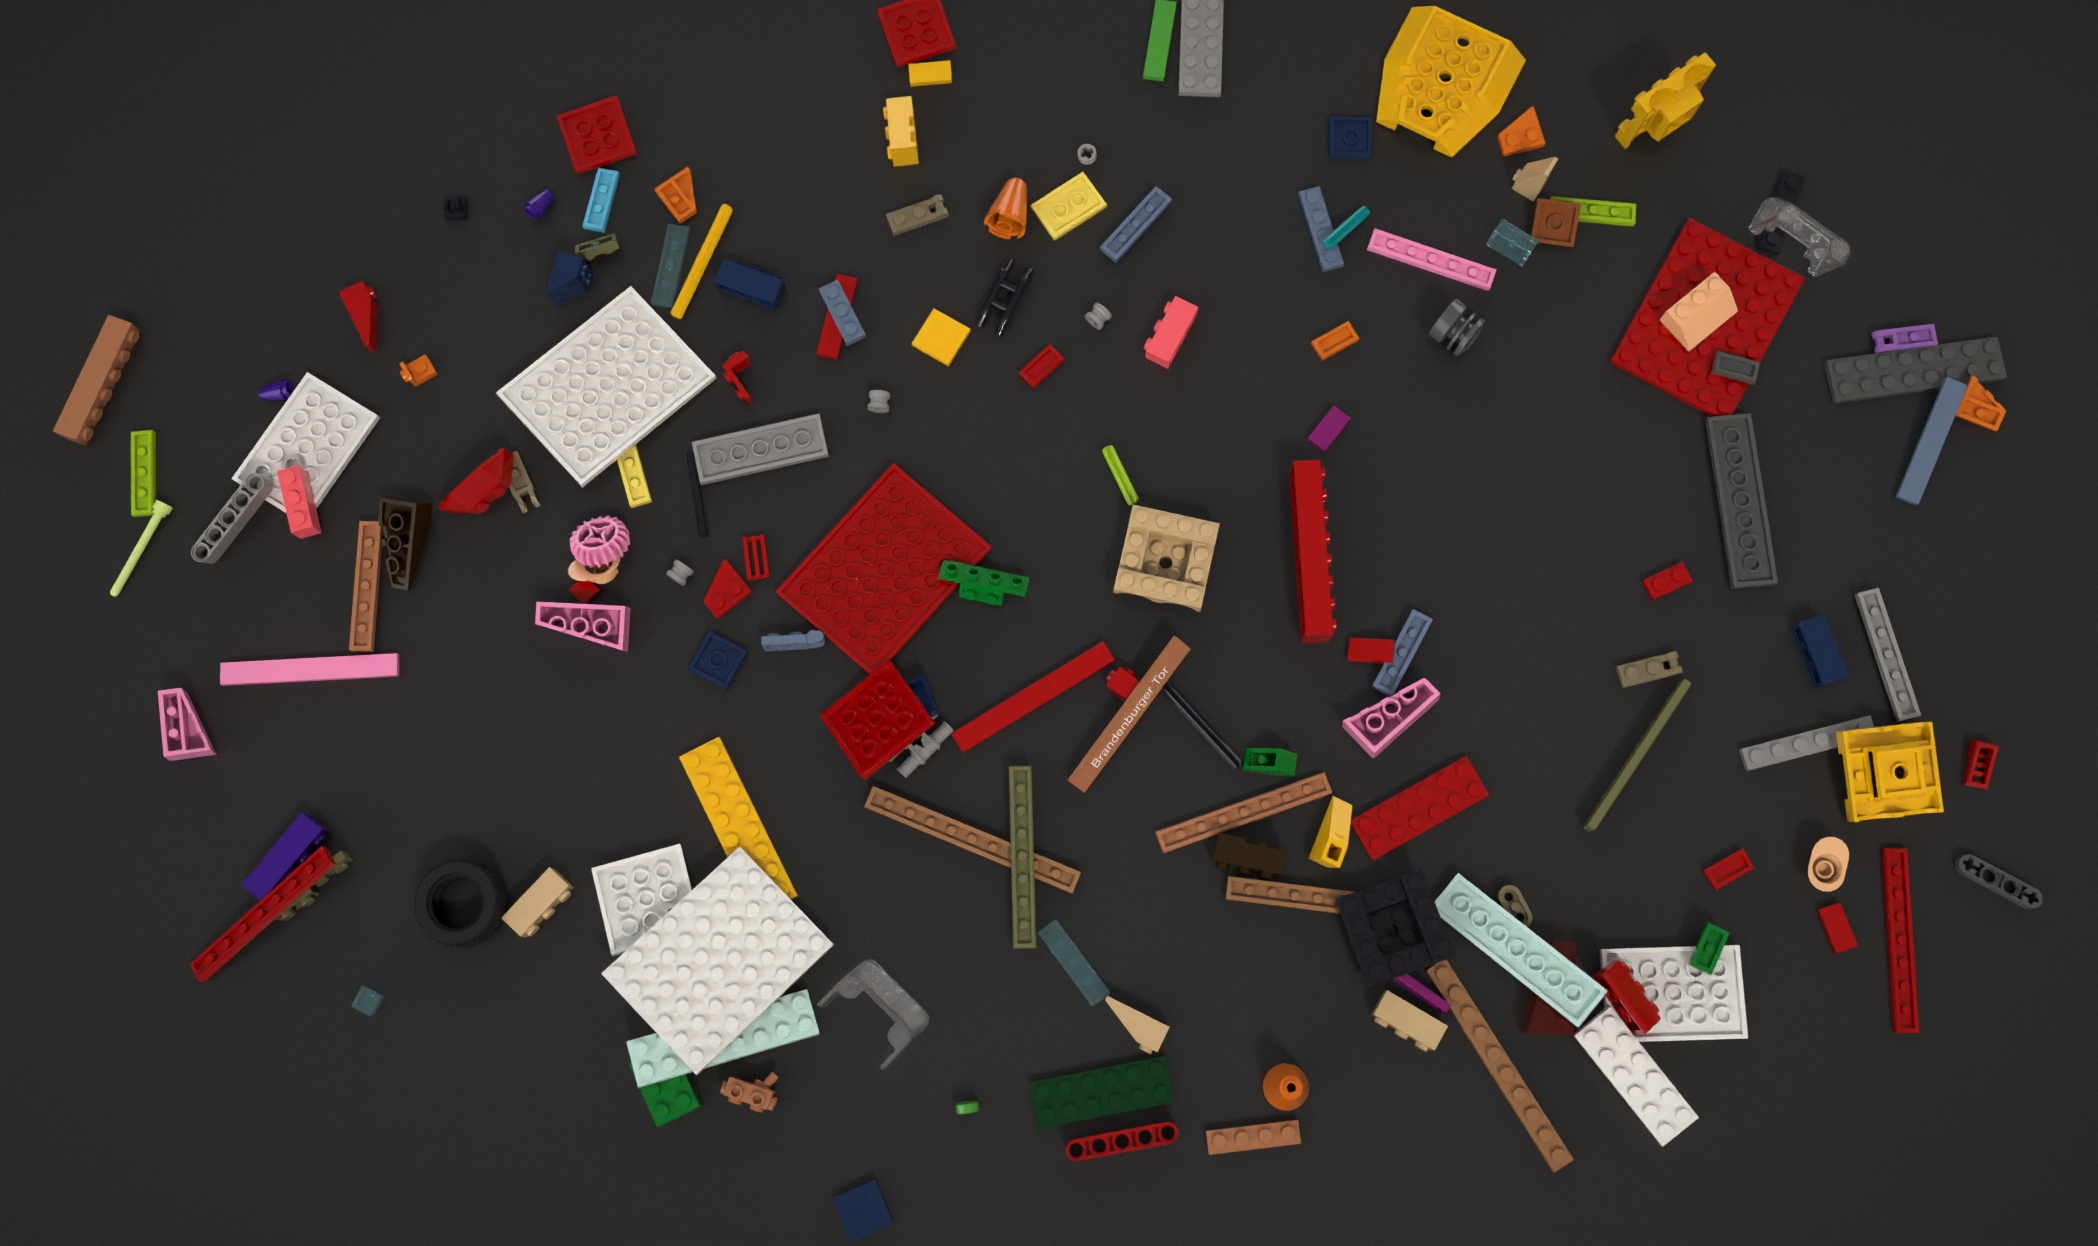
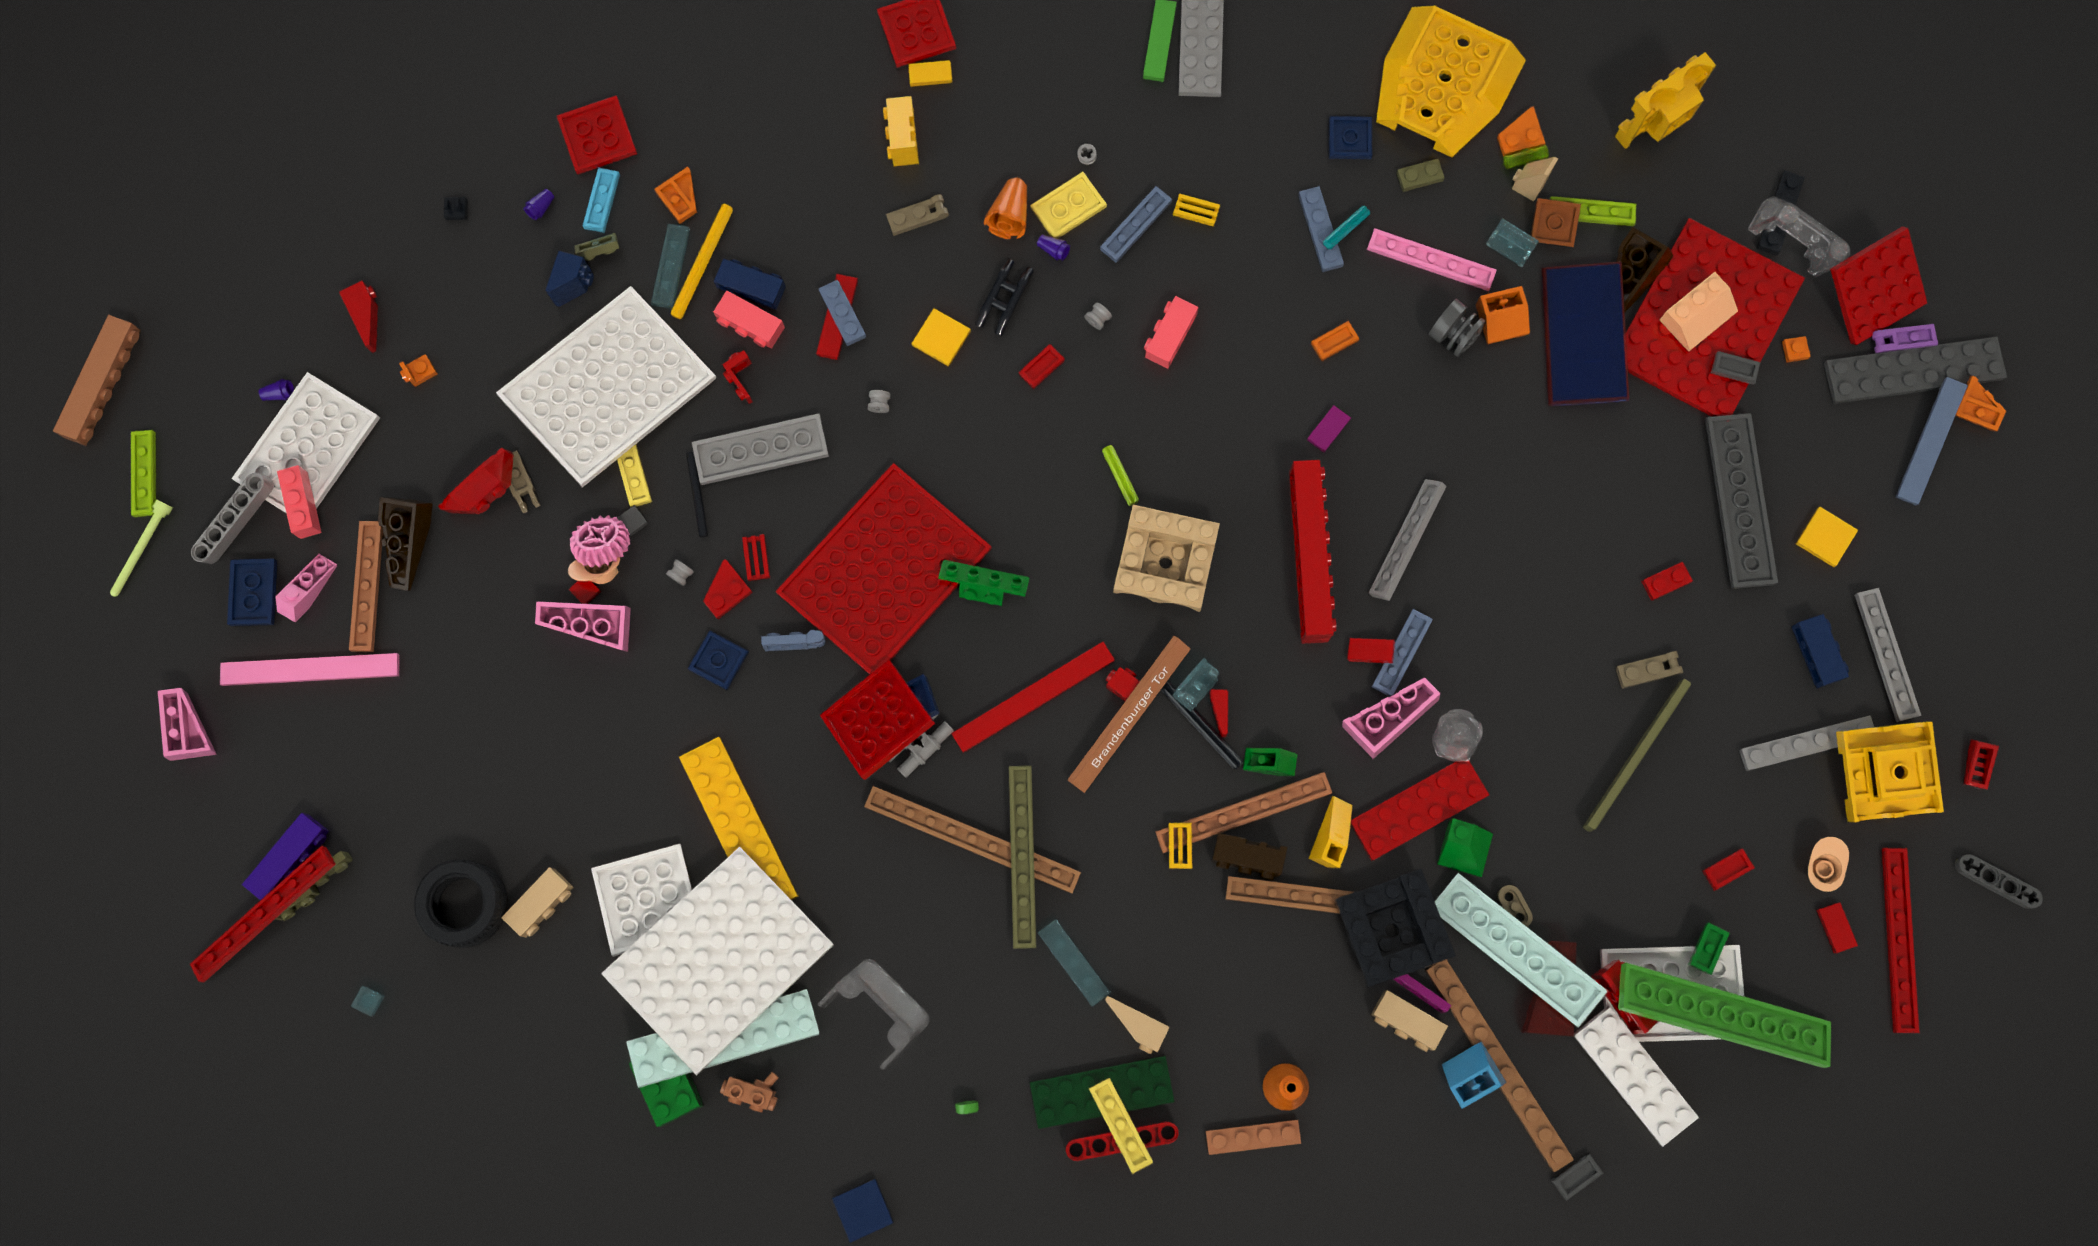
(252, 592): none -> dark blue plate
(304, 588): none -> bright pink slope
(633, 520): none -> dark grey tile
(748, 320): none -> coral brick
(1054, 247): none -> dark purple cone
(1121, 1126): none -> light yellow tile
(1180, 865): none -> yellow tile
(1196, 685): none -> clear light blue hinge
(1198, 202): none -> yellow tile
(1219, 703): none -> red slope
(1407, 539): none -> light grey plate
(1420, 175): none -> olive plate
(1457, 735): none -> clear brick
(1465, 847): none -> green slope
(1472, 1075): none -> dark azure slope
(1504, 314): none -> orange slope
(1537, 154): none -> clear neon green pin
(1577, 1176): none -> dark grey tile
(1585, 334): none -> clear blue door
(1641, 264): none -> dark brown wedge
(1724, 1015): none -> bright green plate
(1796, 349): none -> orange plate
(1826, 537): none -> yellow tile
(1879, 285): none -> red plate

